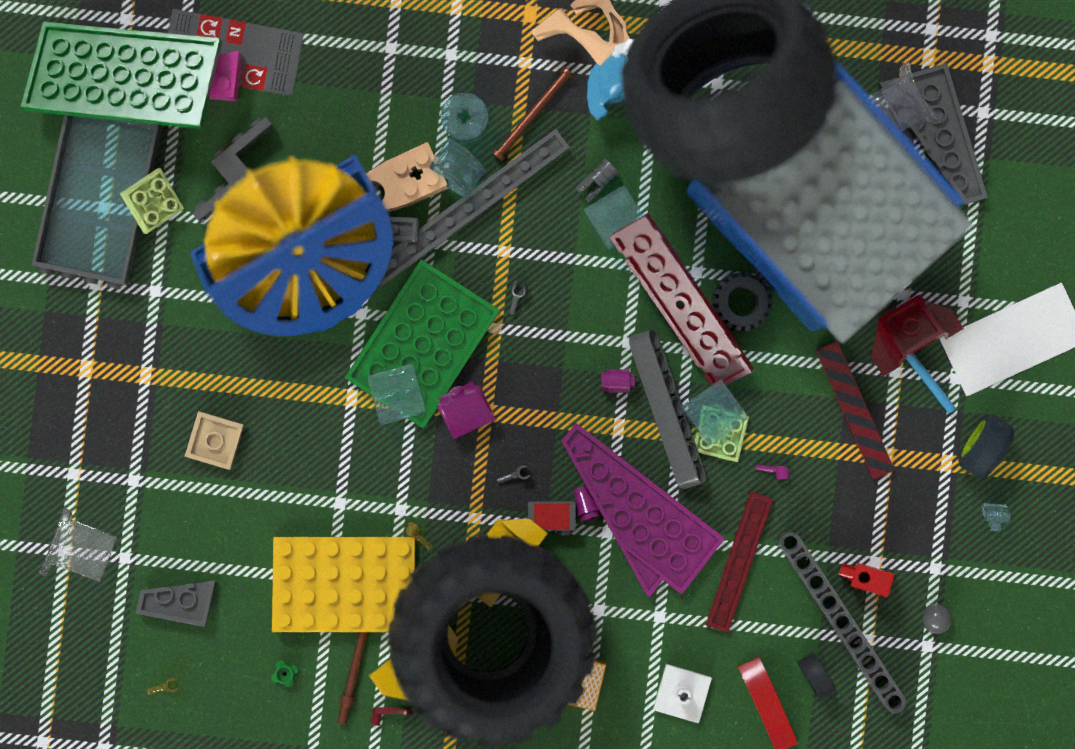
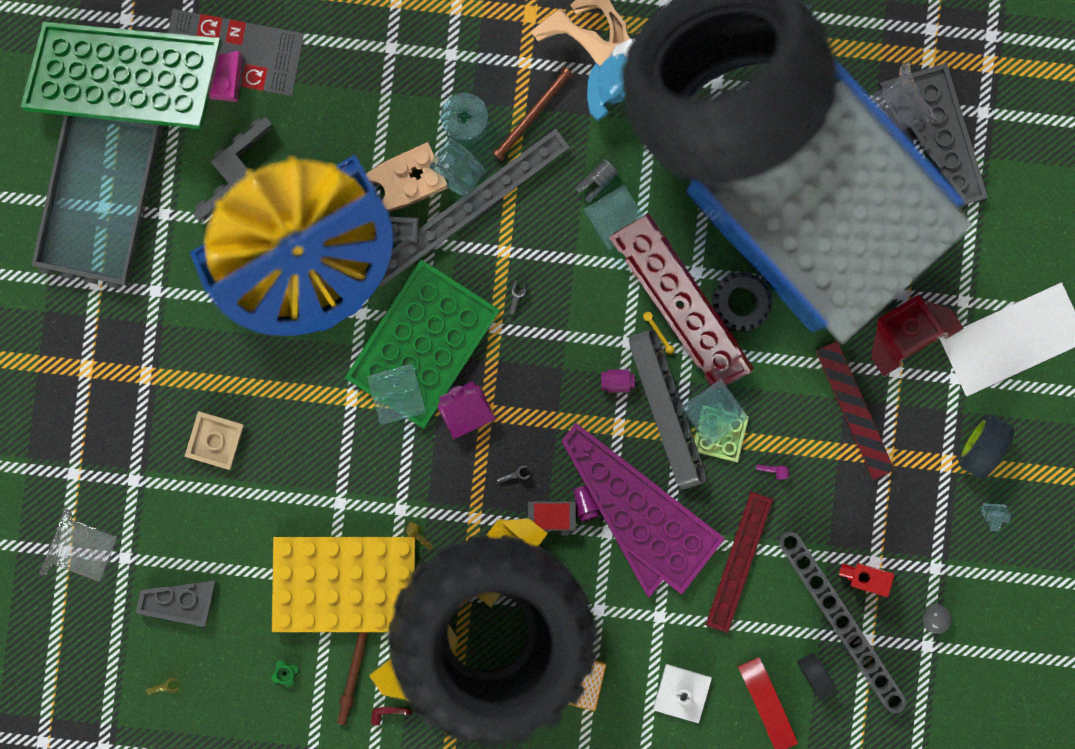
(152, 201): yellowish green tile -> none
(648, 317): none -> yellow hinge
(931, 383): dark azure bar -> none

